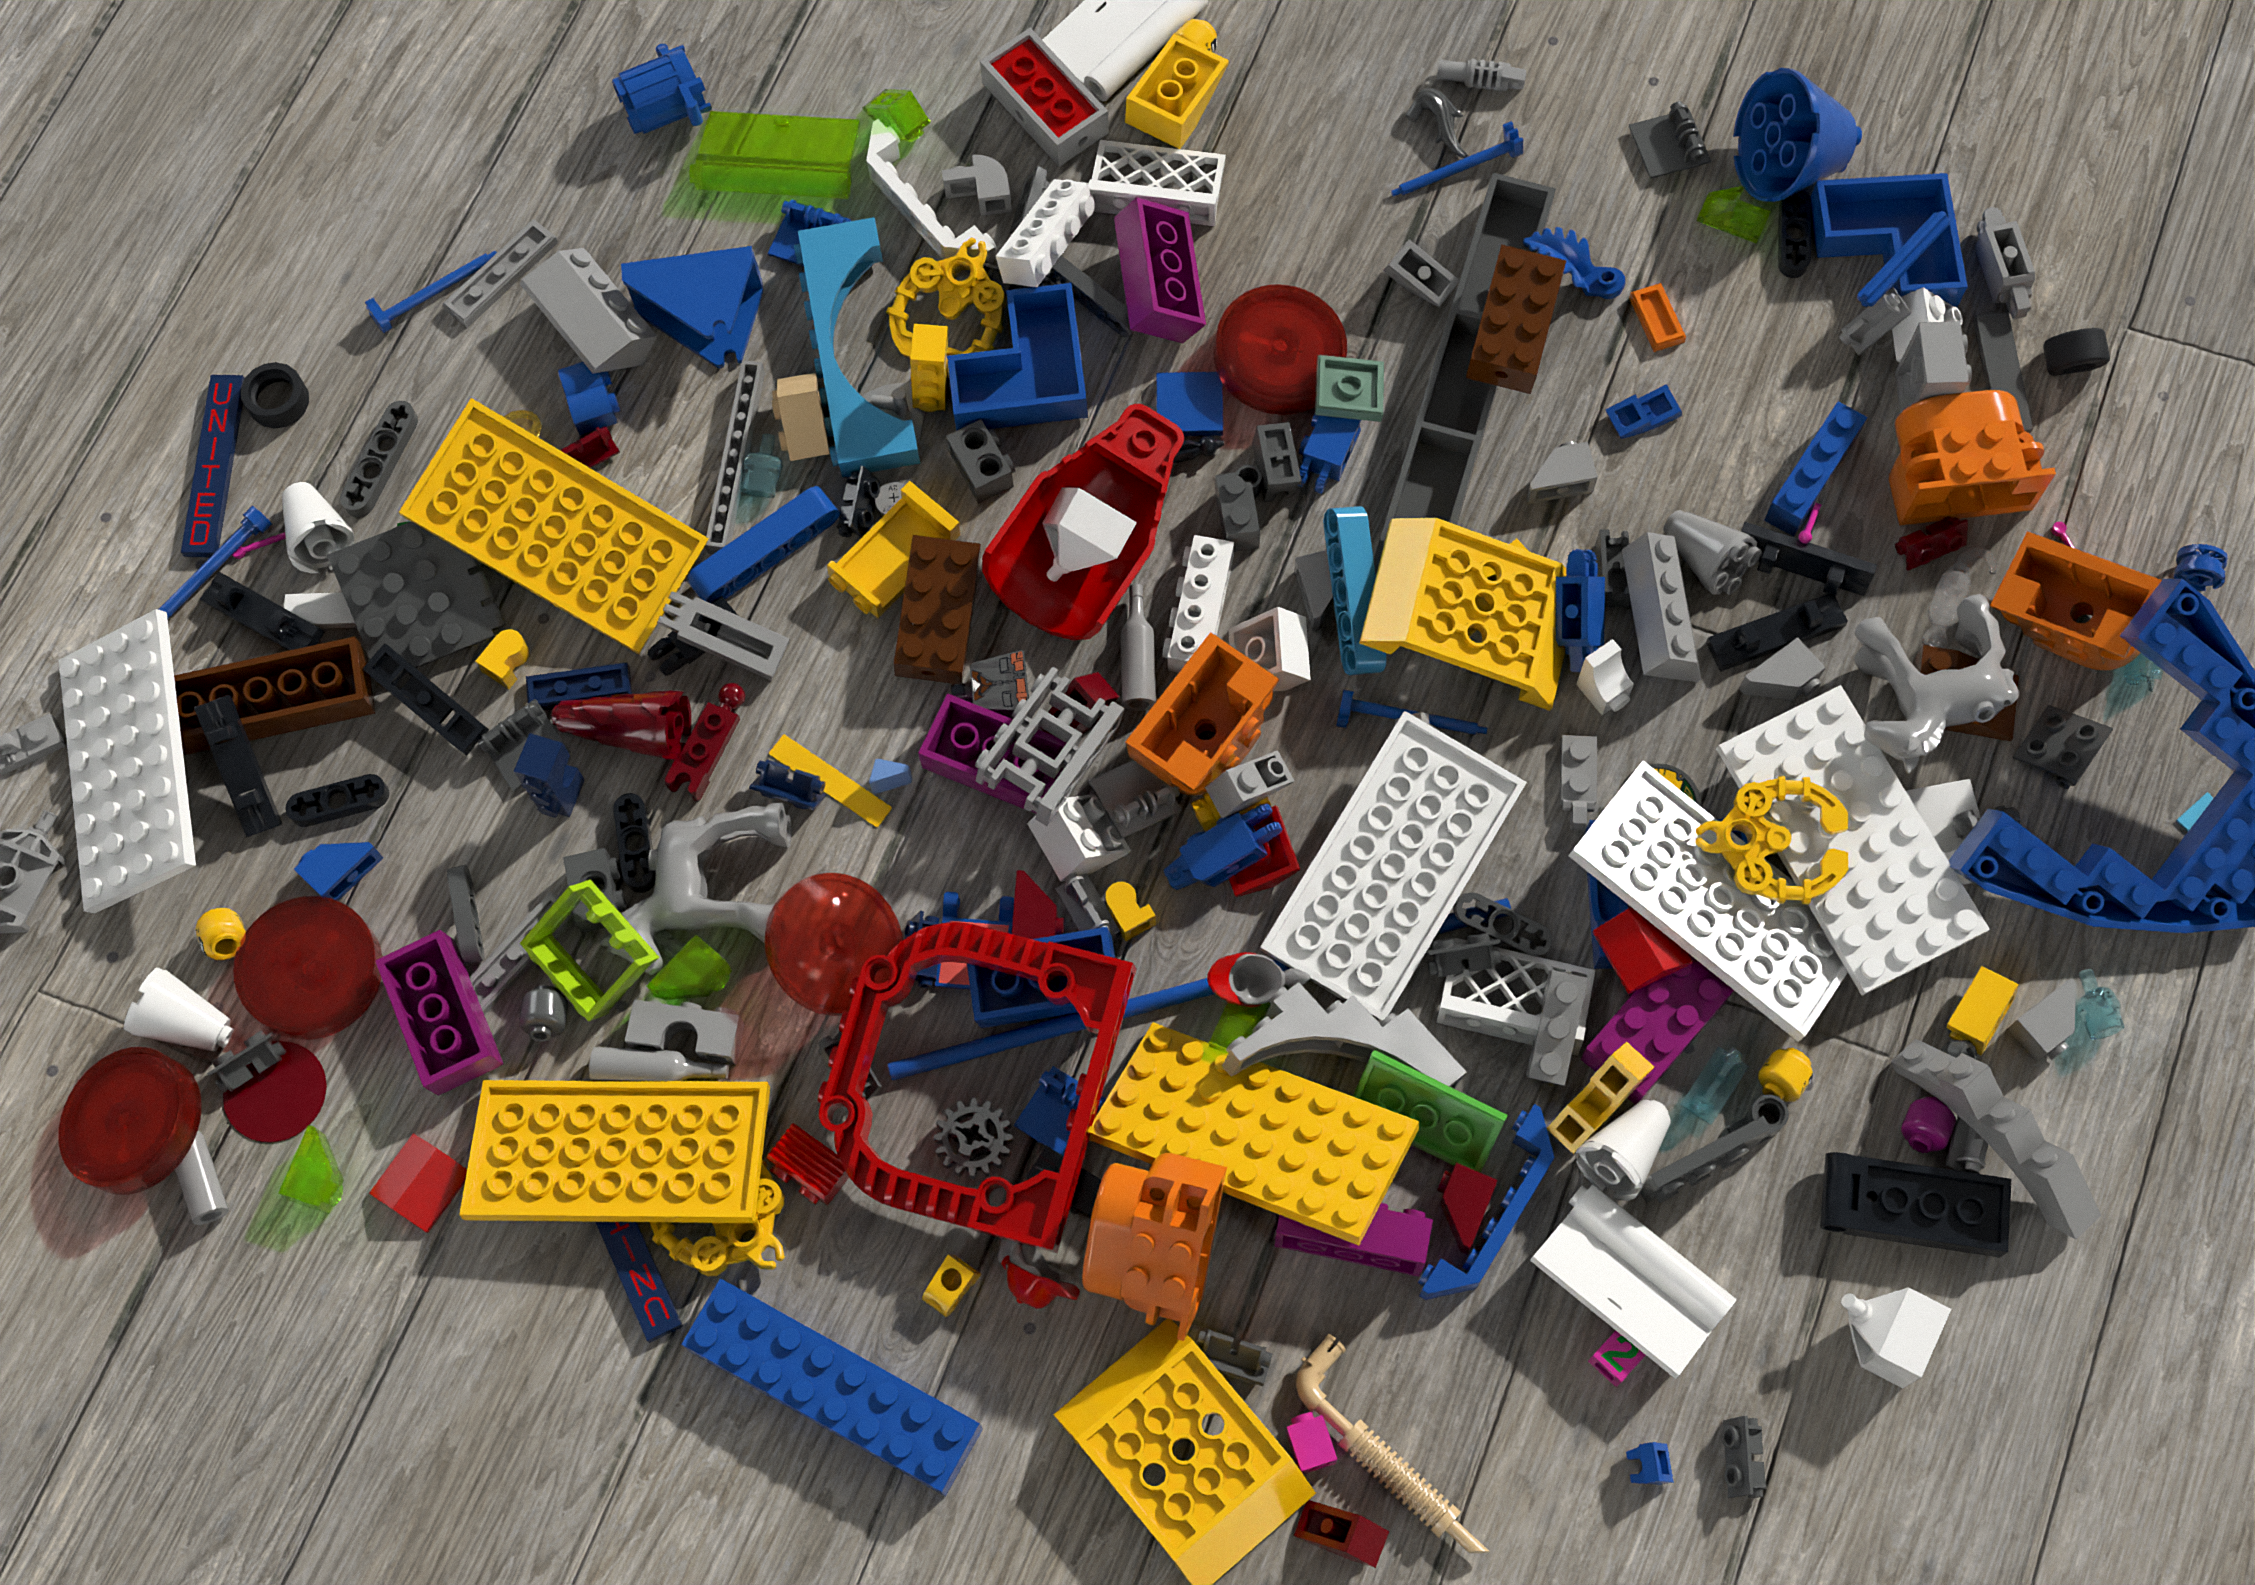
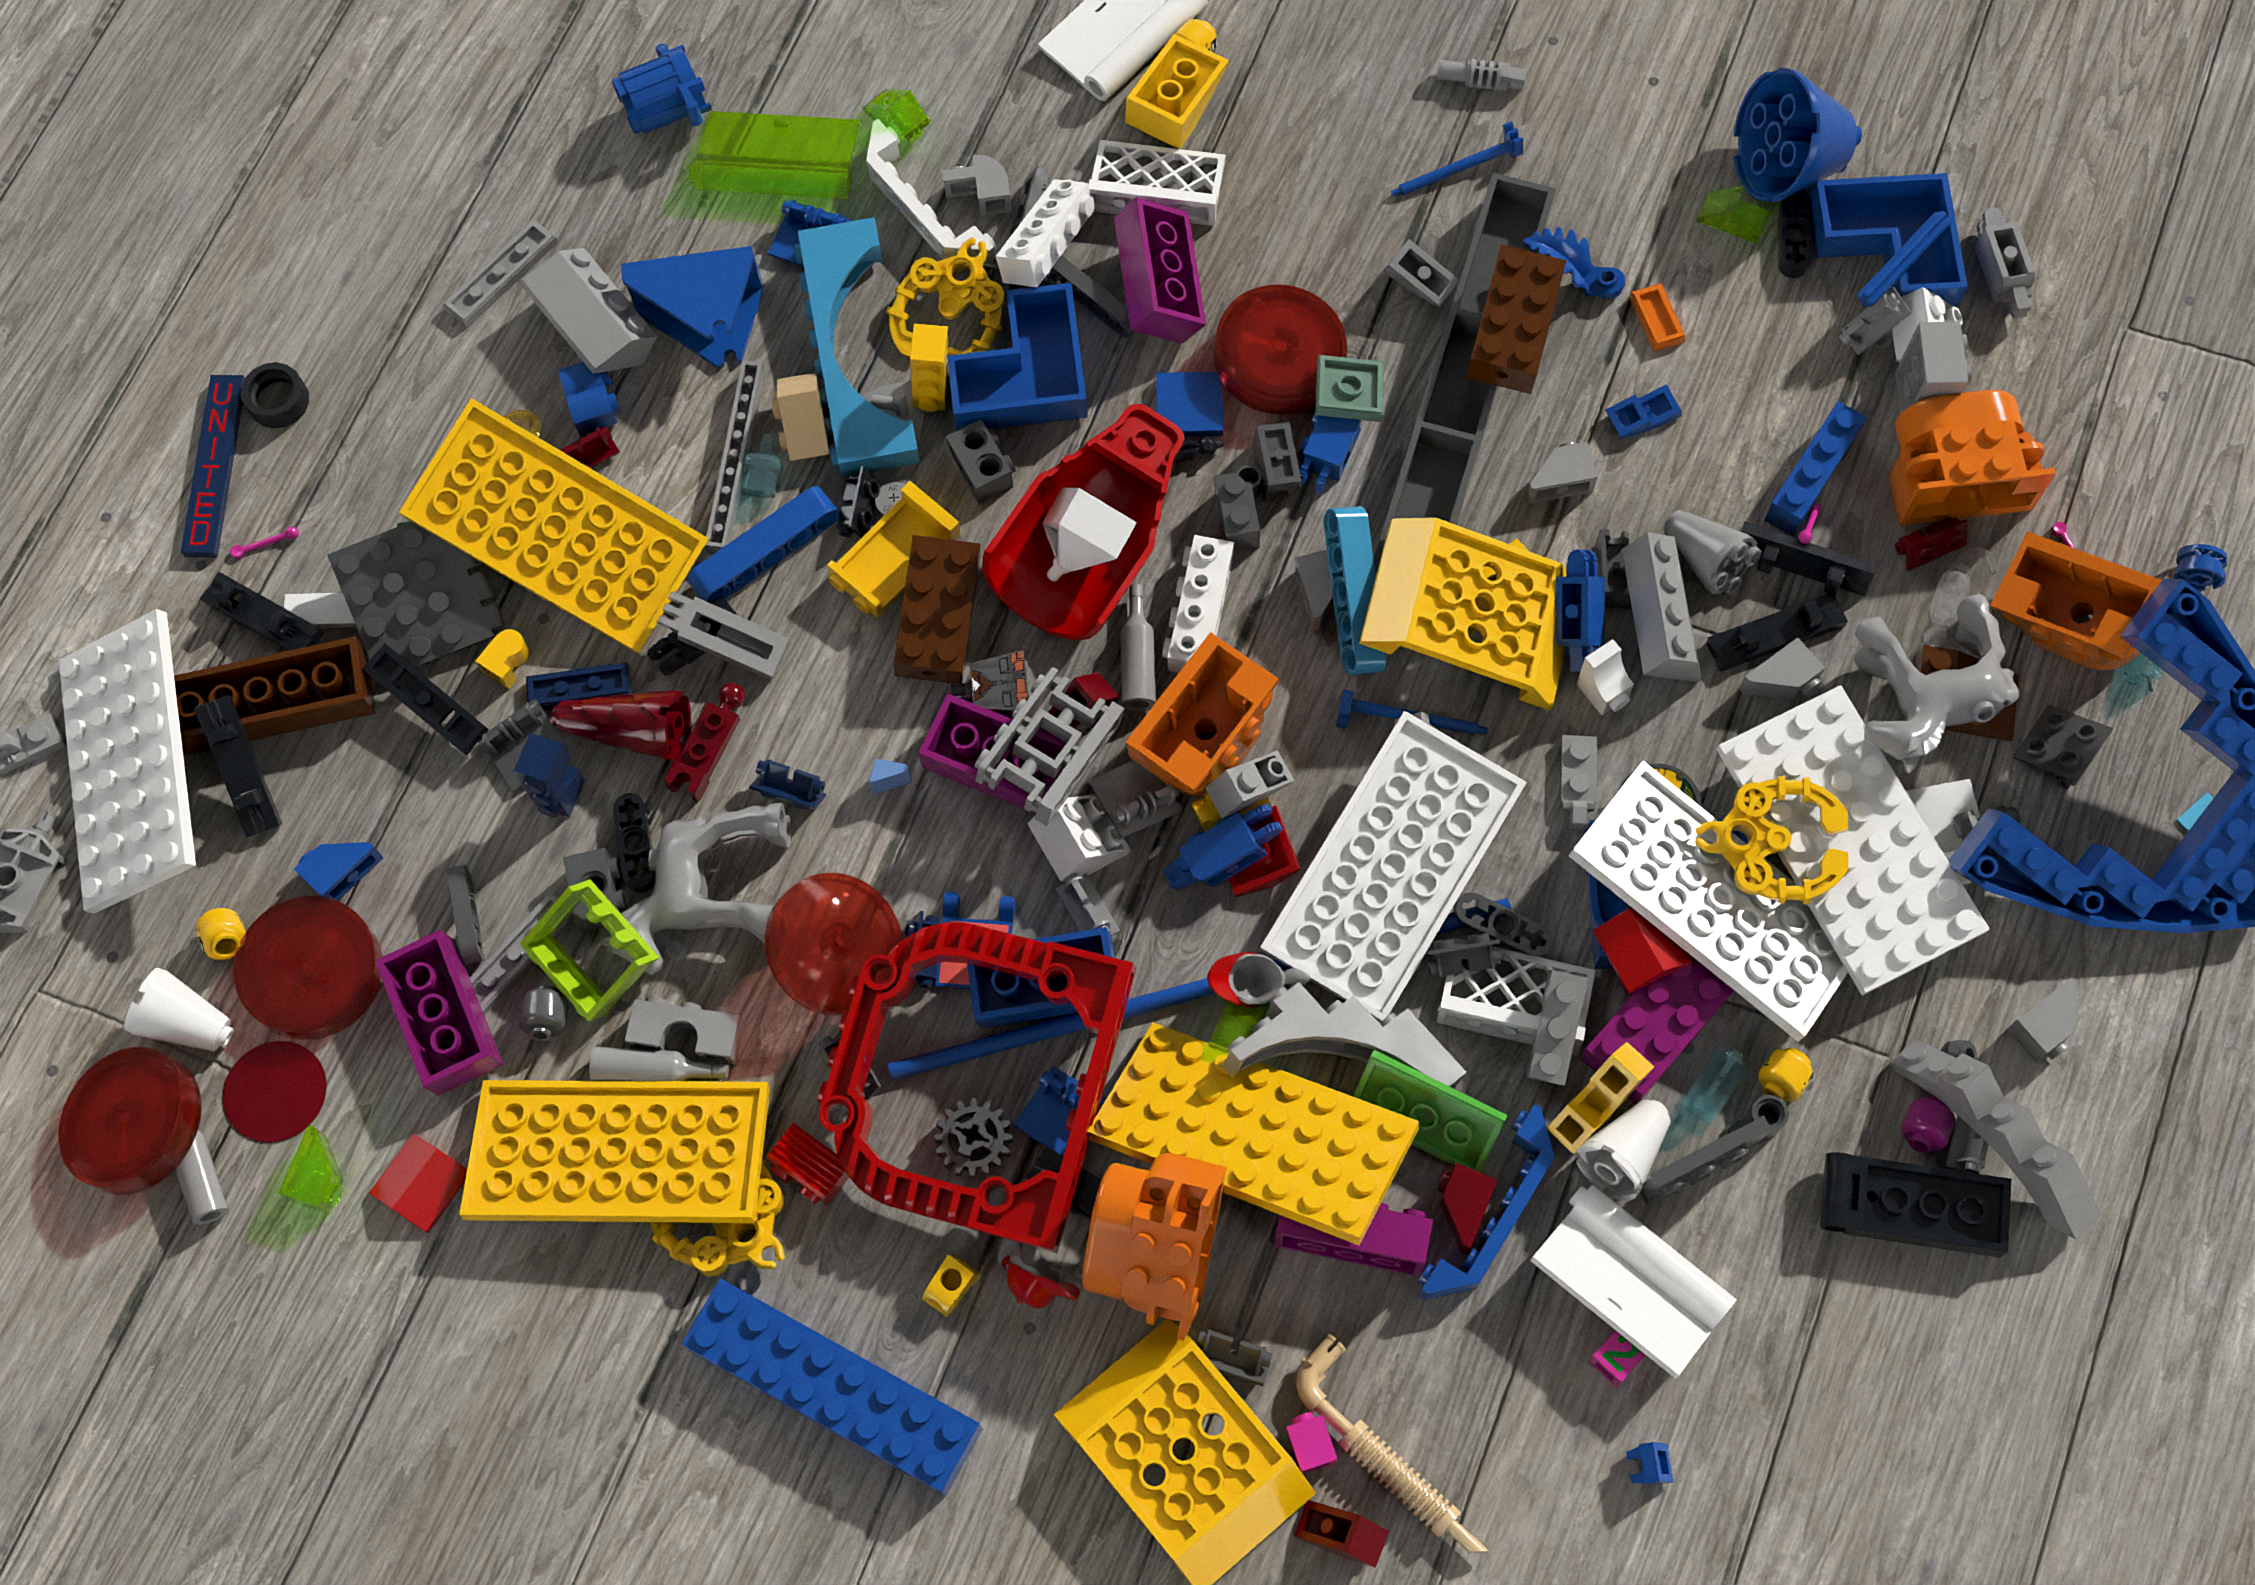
(233, 1068): dark grey hinge -> none
(252, 523): blue piece -> none
(312, 528): white cone -> none
(324, 793): black beam -> none
(374, 457): dark grey beam -> none
(382, 318): blue piece -> none
(640, 1278): dark blue tile -> none
(691, 973): clear neon green slope -> none
(836, 783): yellow sticker -> none
(1034, 911): dark red slope -> none
(1044, 97): brick -> none
(1128, 916): yellow leg -> none
(1277, 644): white slope -> none
(1445, 114): dark grey piece -> none
(1670, 142): dark grey hinge -> none
(1742, 1475): dark grey hinge -> none
(1895, 1333): white piece -> none
(1982, 1009): yellow hinge -> none
(2001, 360): dark grey tile -> none
(2076, 351): black tyre -> none
(2099, 1008): clear light blue piece -> none

